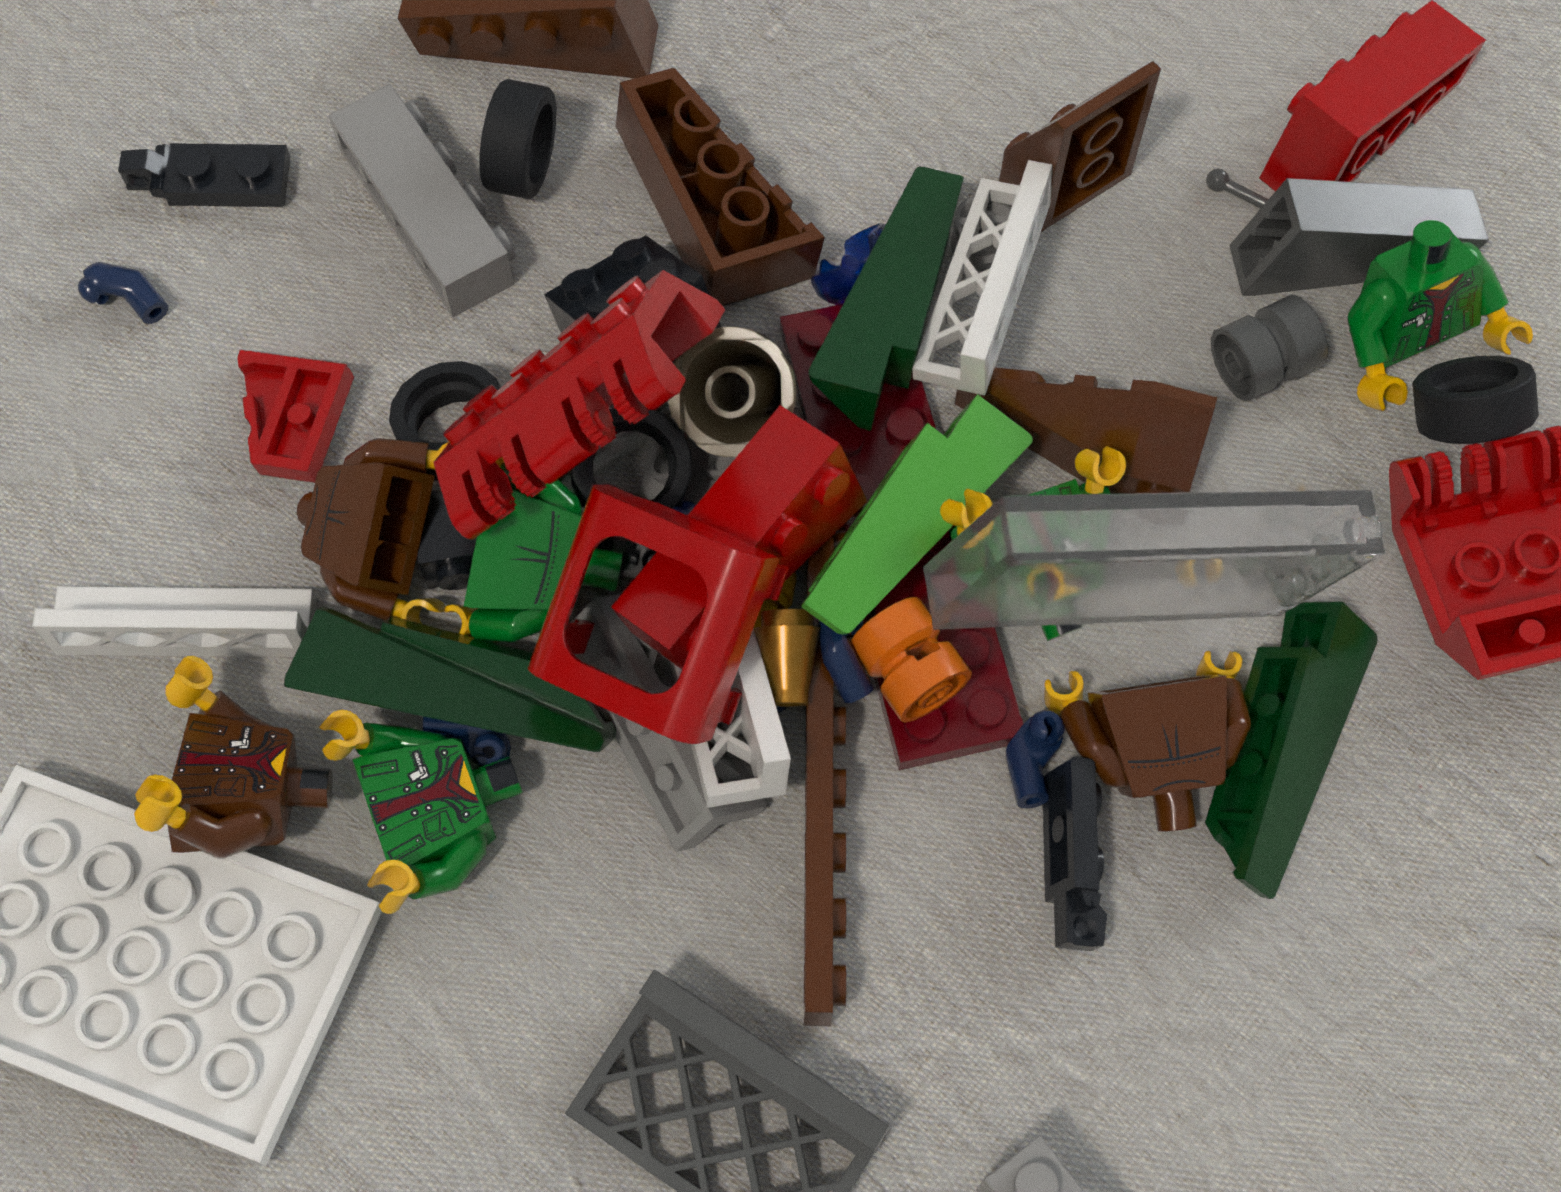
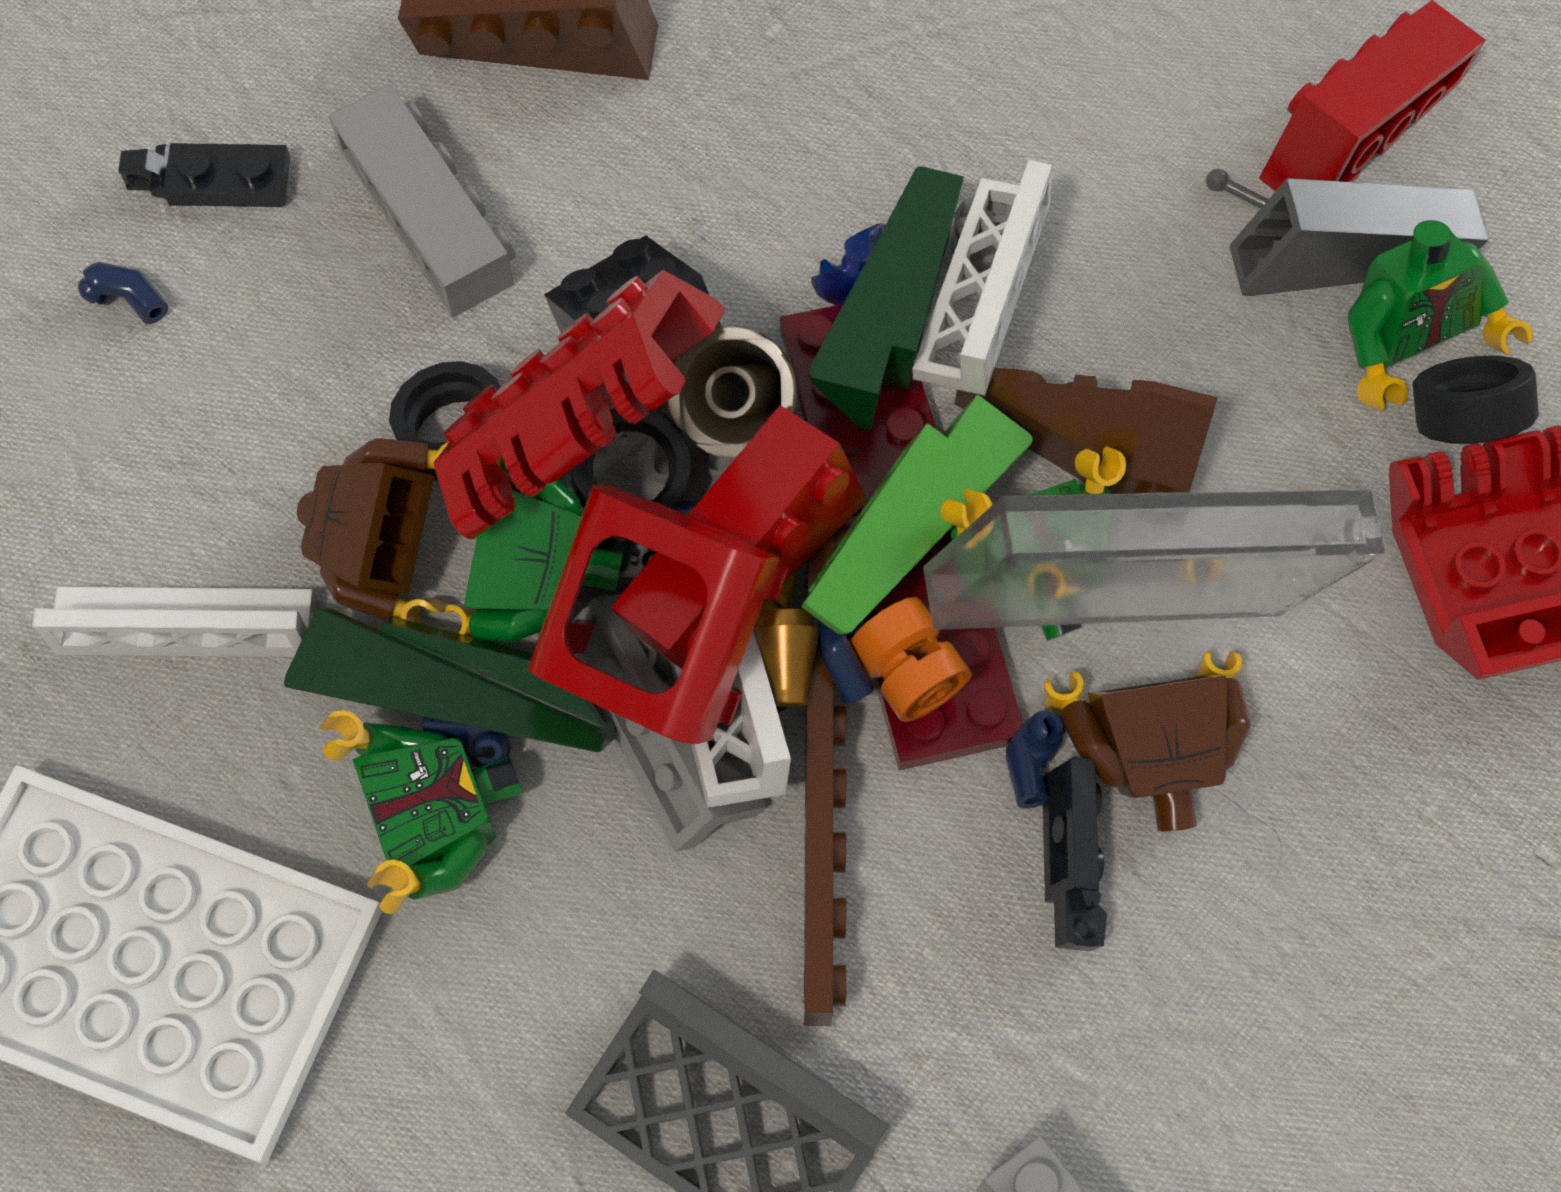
(230, 775): reddish brown torso -> none
(292, 411): red wing -> none
(443, 551): black brick -> none
(517, 138): black tyre -> none
(710, 193): reddish brown wedge -> none
(1087, 143): reddish brown slope -> none
(1272, 346): dark grey wheel -> none
(1296, 712): dark green wedge -> none

